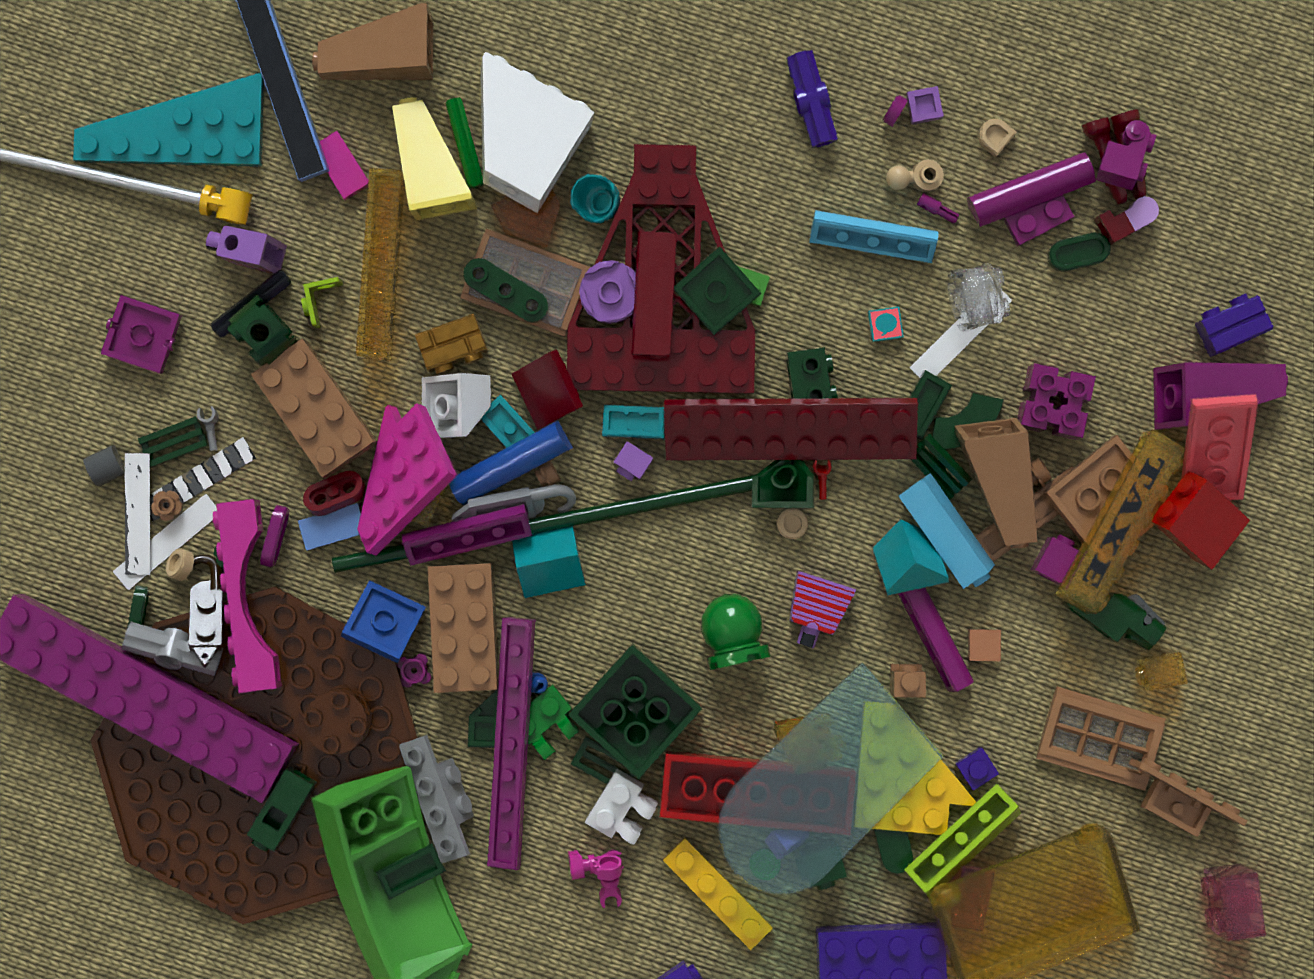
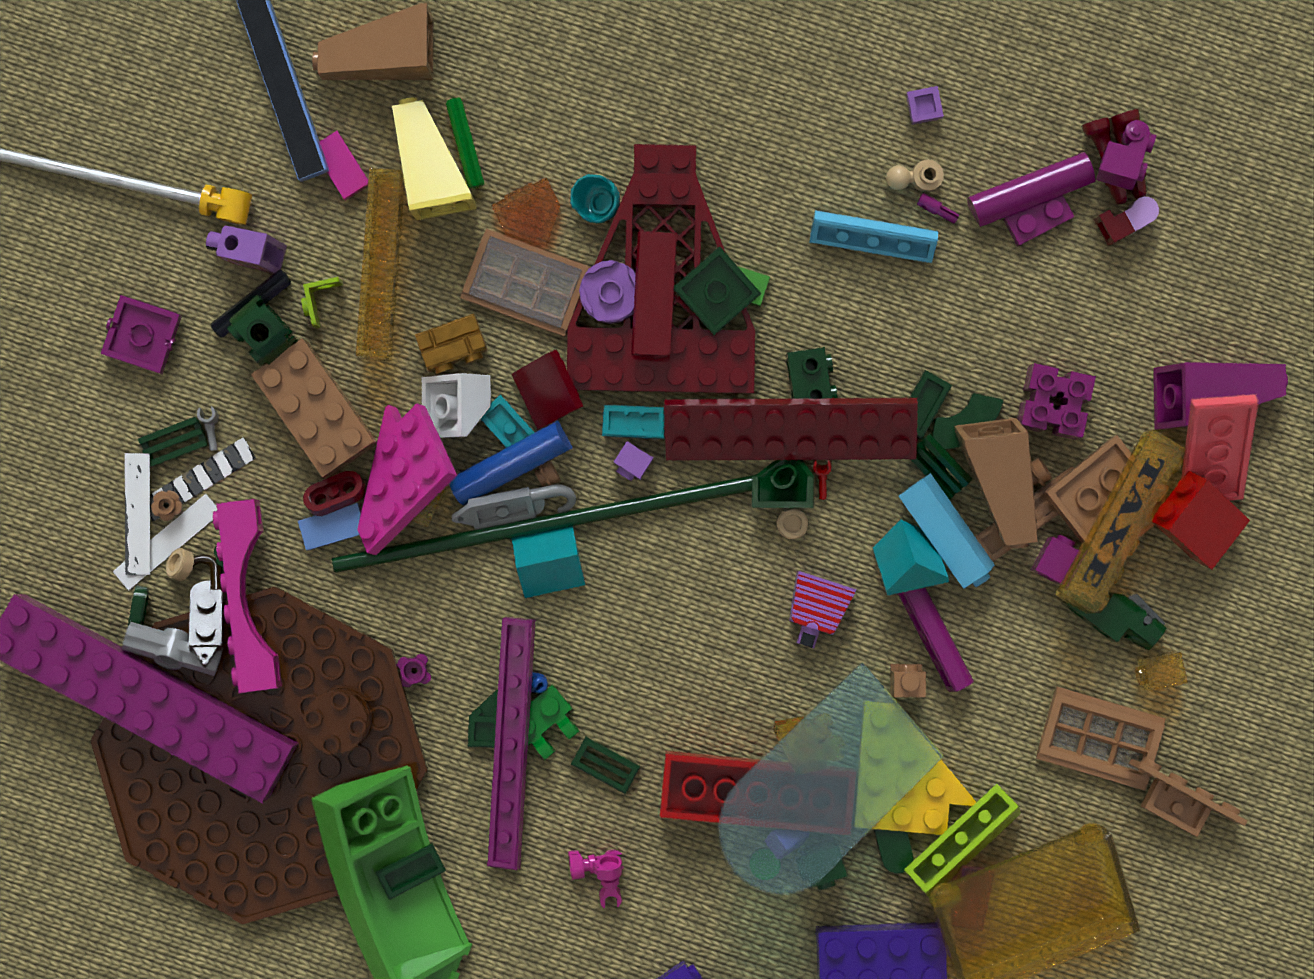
(104, 466): dark grey brick -> none
(196, 129): teal wing -> none
(274, 536): magenta tile -> none
(281, 809): dark green brick -> none
(383, 621): blue plate -> none
(440, 797): light grey bracket -> none
(463, 627): medium nougat brick -> none
(467, 534): magenta brick -> none
(516, 301): dark green plate -> none
(526, 132): white slope -> none
(614, 803): white plate -> none
(635, 711): dark green slope -> none
(717, 893): yellow plate -> none
(733, 629): green tile -> none
(812, 99): dark purple piece -> none
(885, 324): tile -> none
(895, 110): magenta tile -> none
(946, 348): white sticker -> none
(976, 768): dark purple plate -> none
(977, 296): clear brick -> none
(984, 645): nougat tile -> none
(995, 135): tan tile -> none
(1078, 252): dark green tile -> none
(1233, 902): clear pink brick -> none
(1234, 325): dark purple brick -> none

